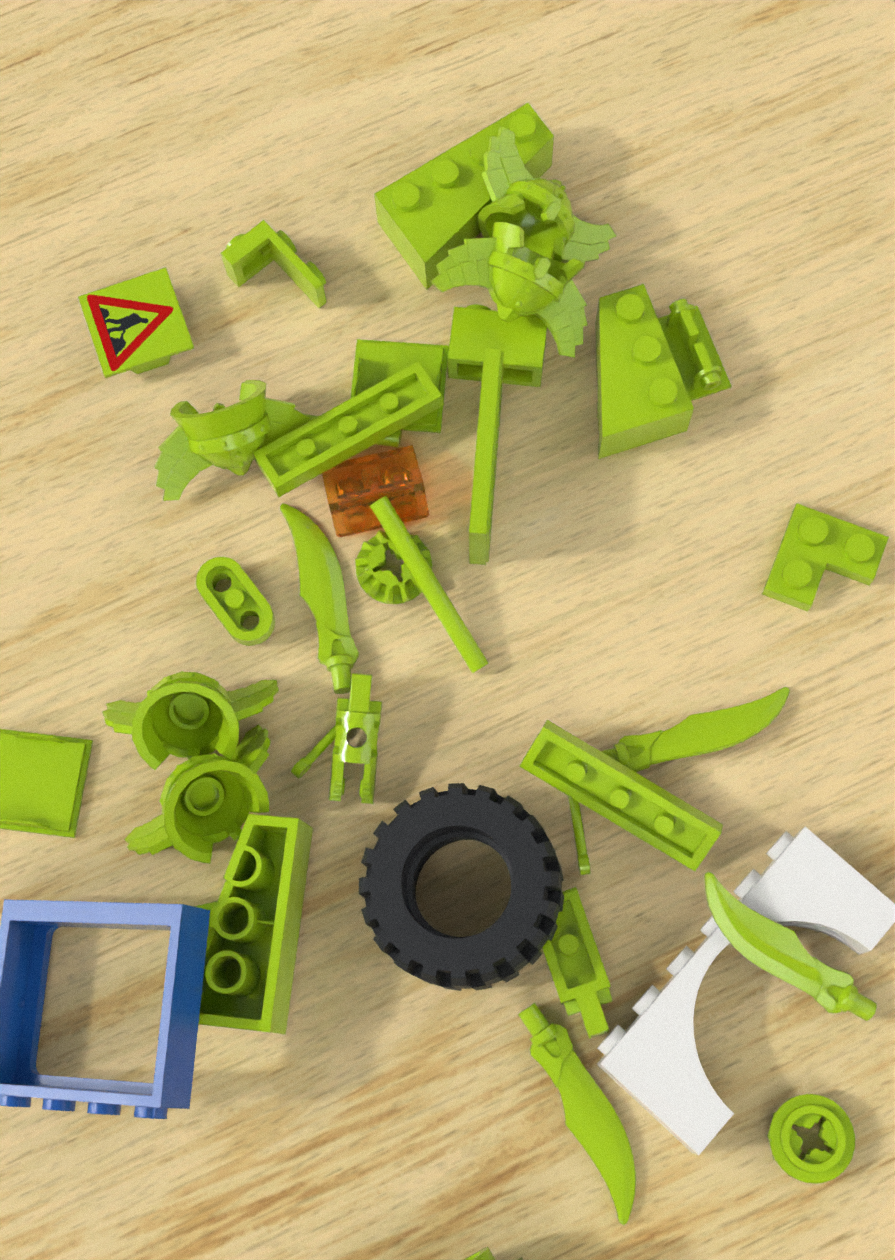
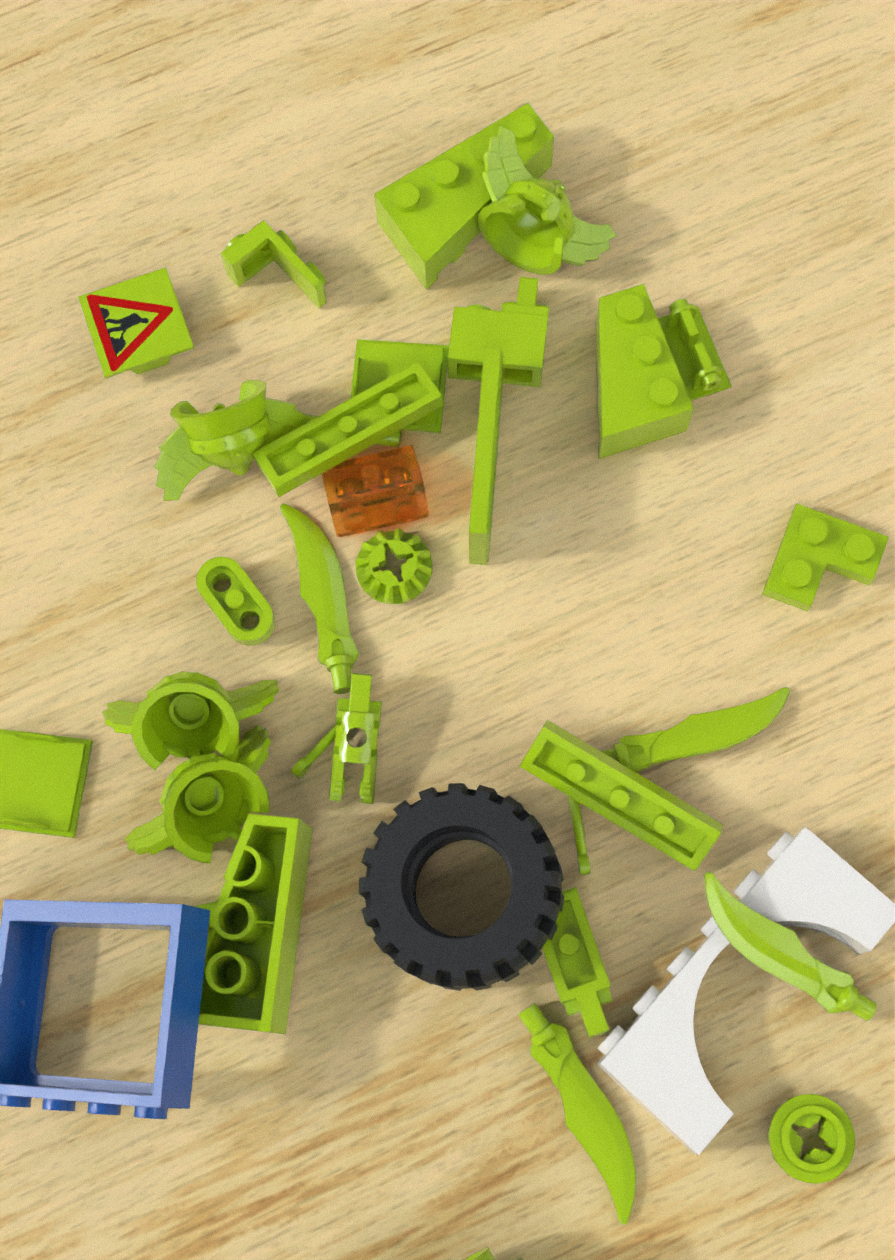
(429, 584): lime bar -> none
(519, 282): lime helmet -> none

